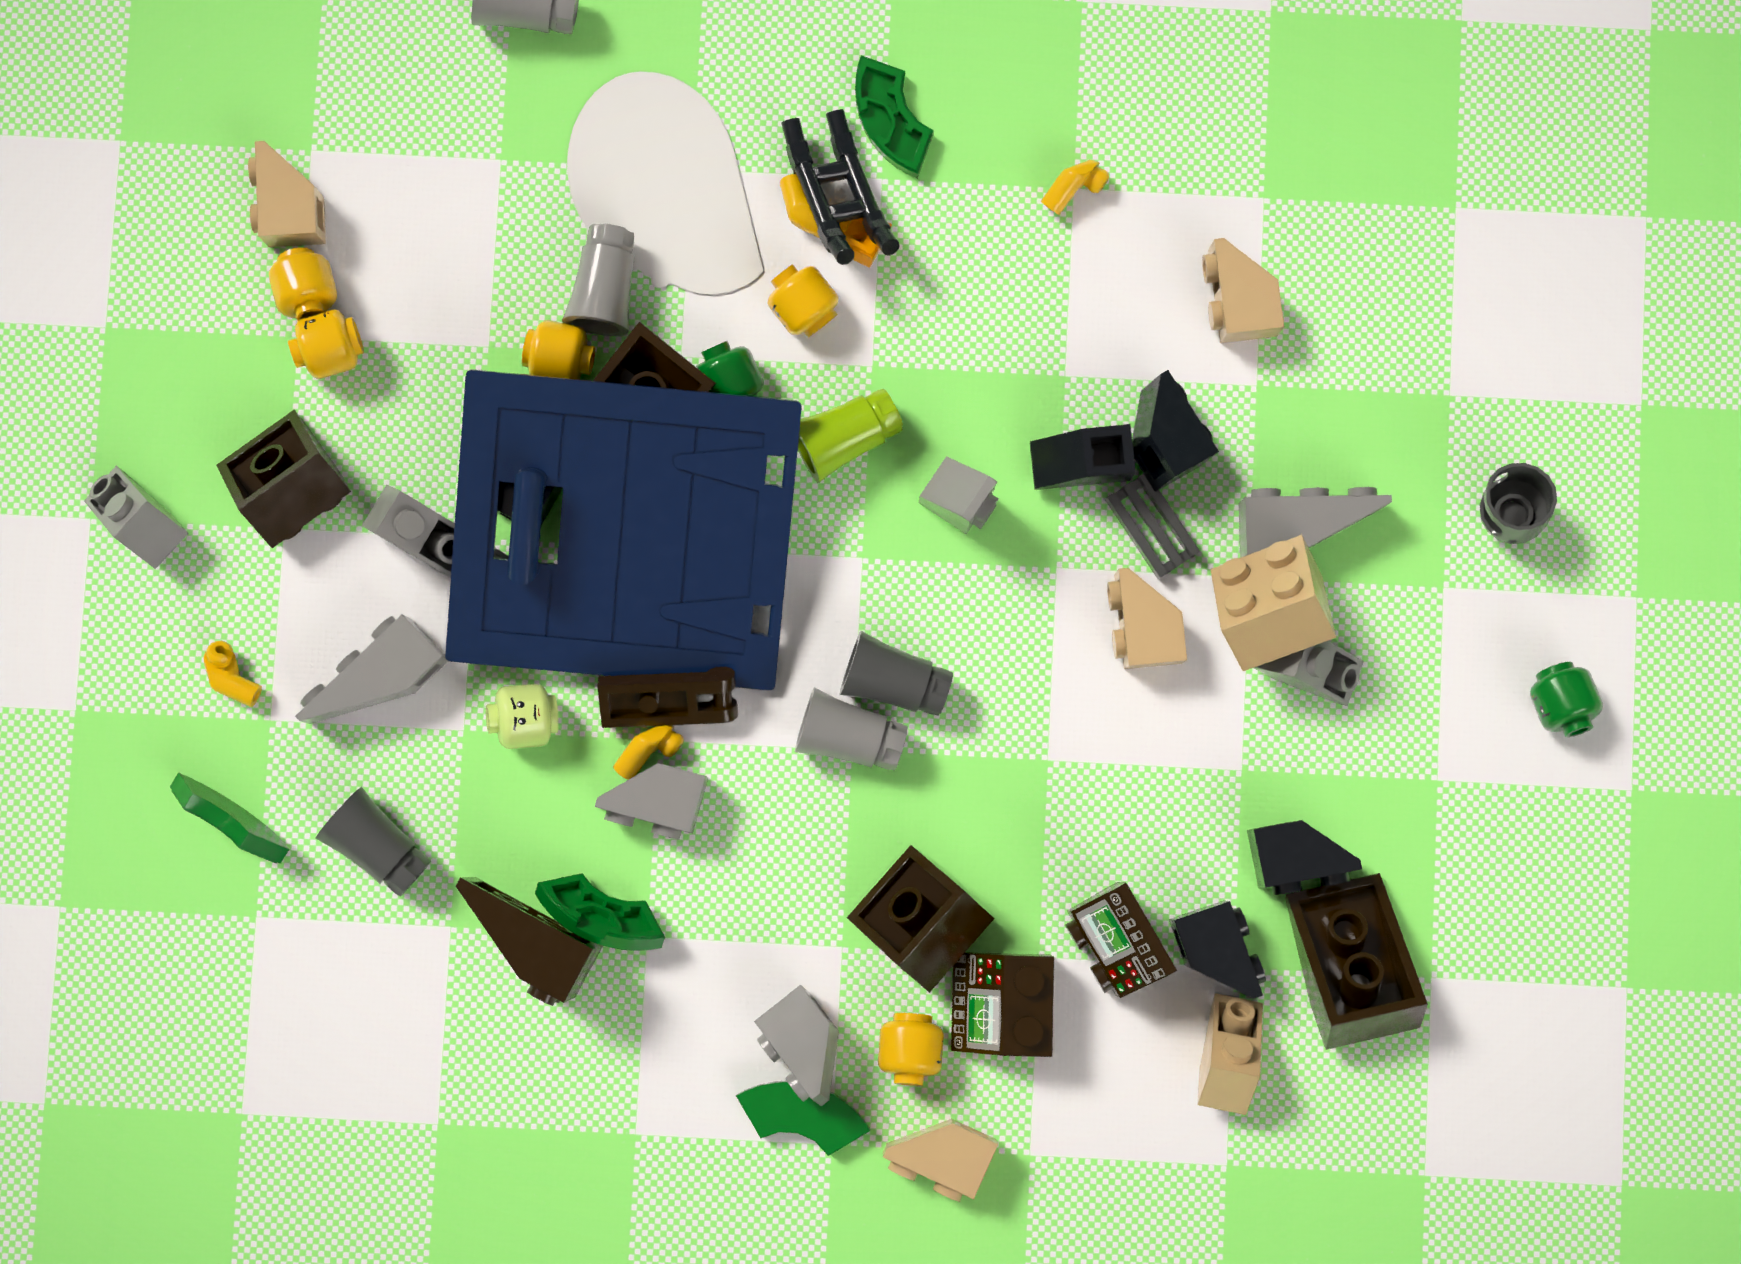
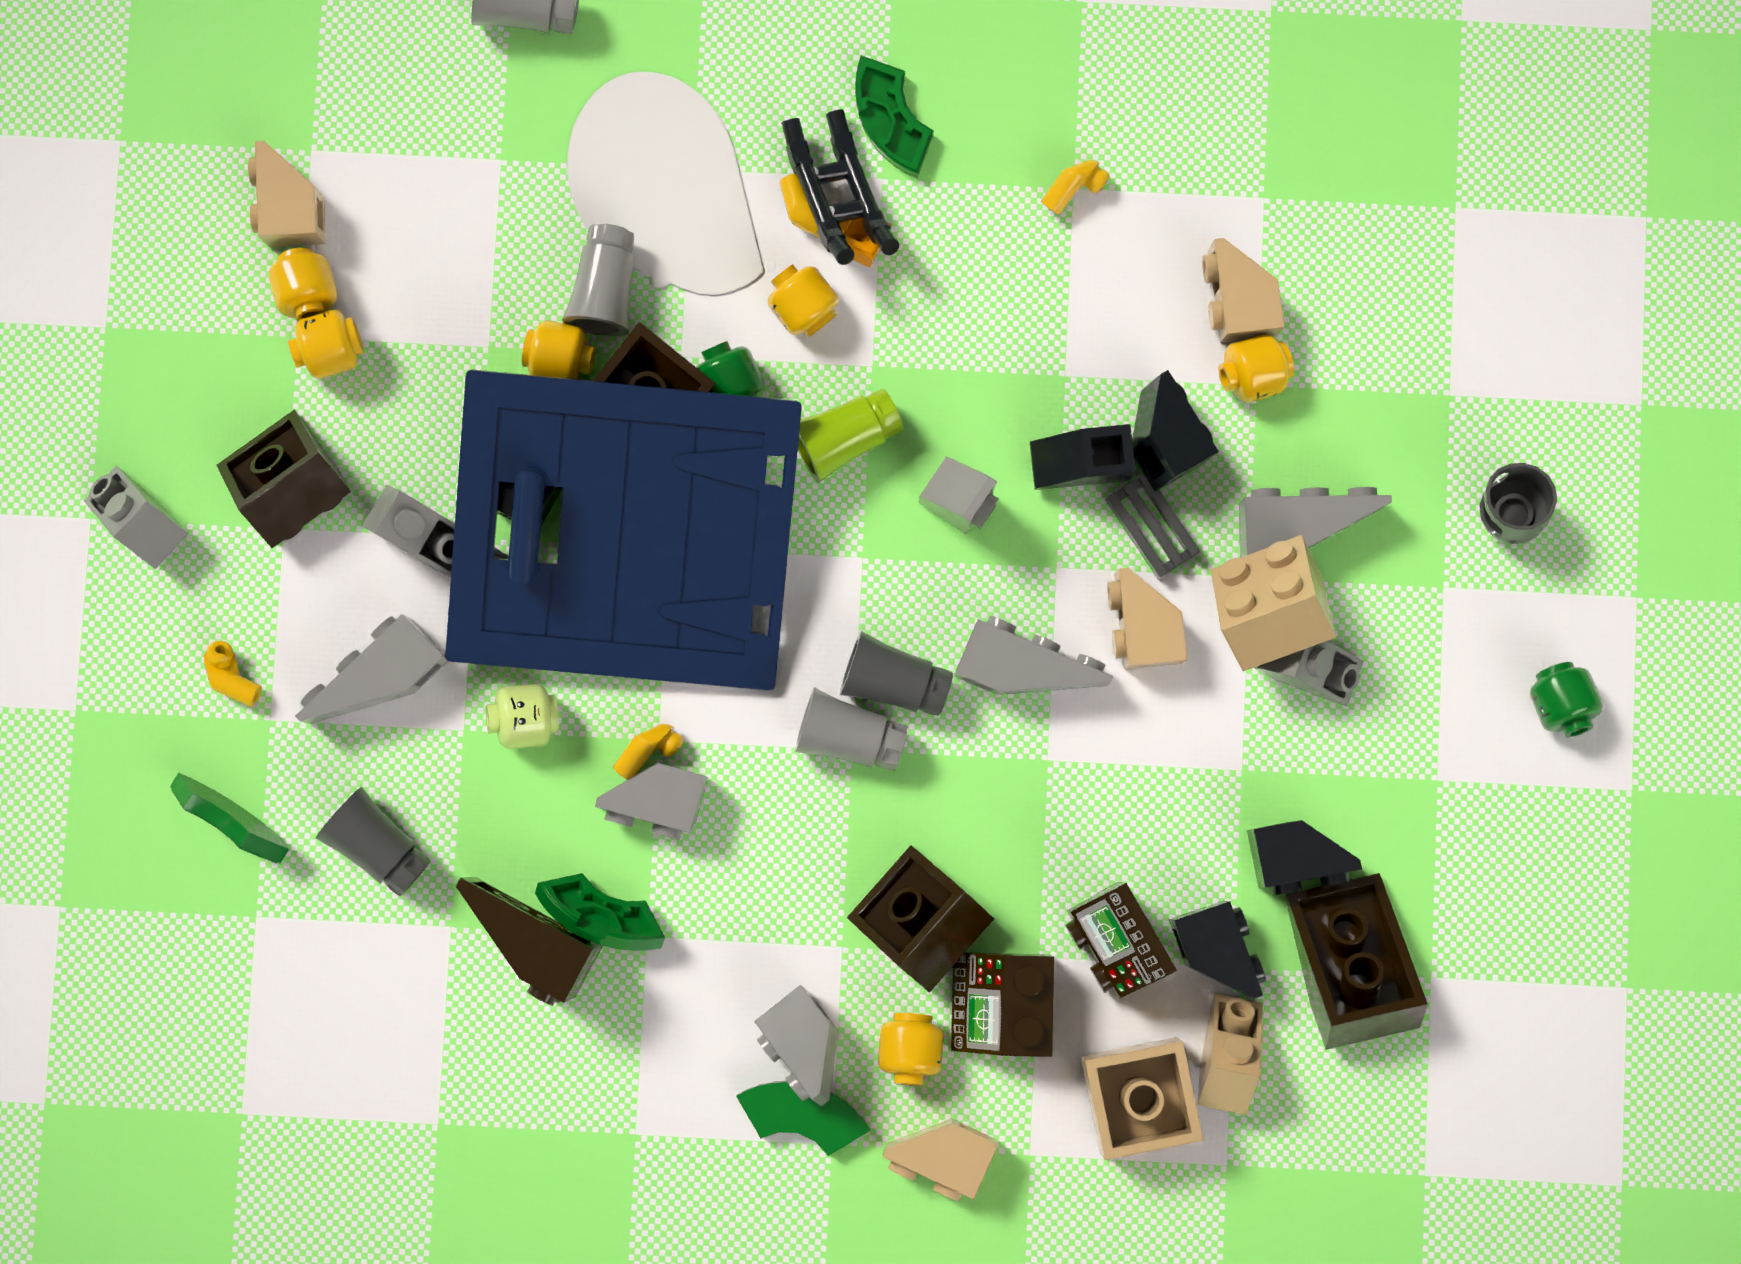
(667, 698): dark brown plate -> none
(1013, 665): none -> light grey slope
(1141, 1098): none -> tan brick
(1256, 368): none -> yellow head

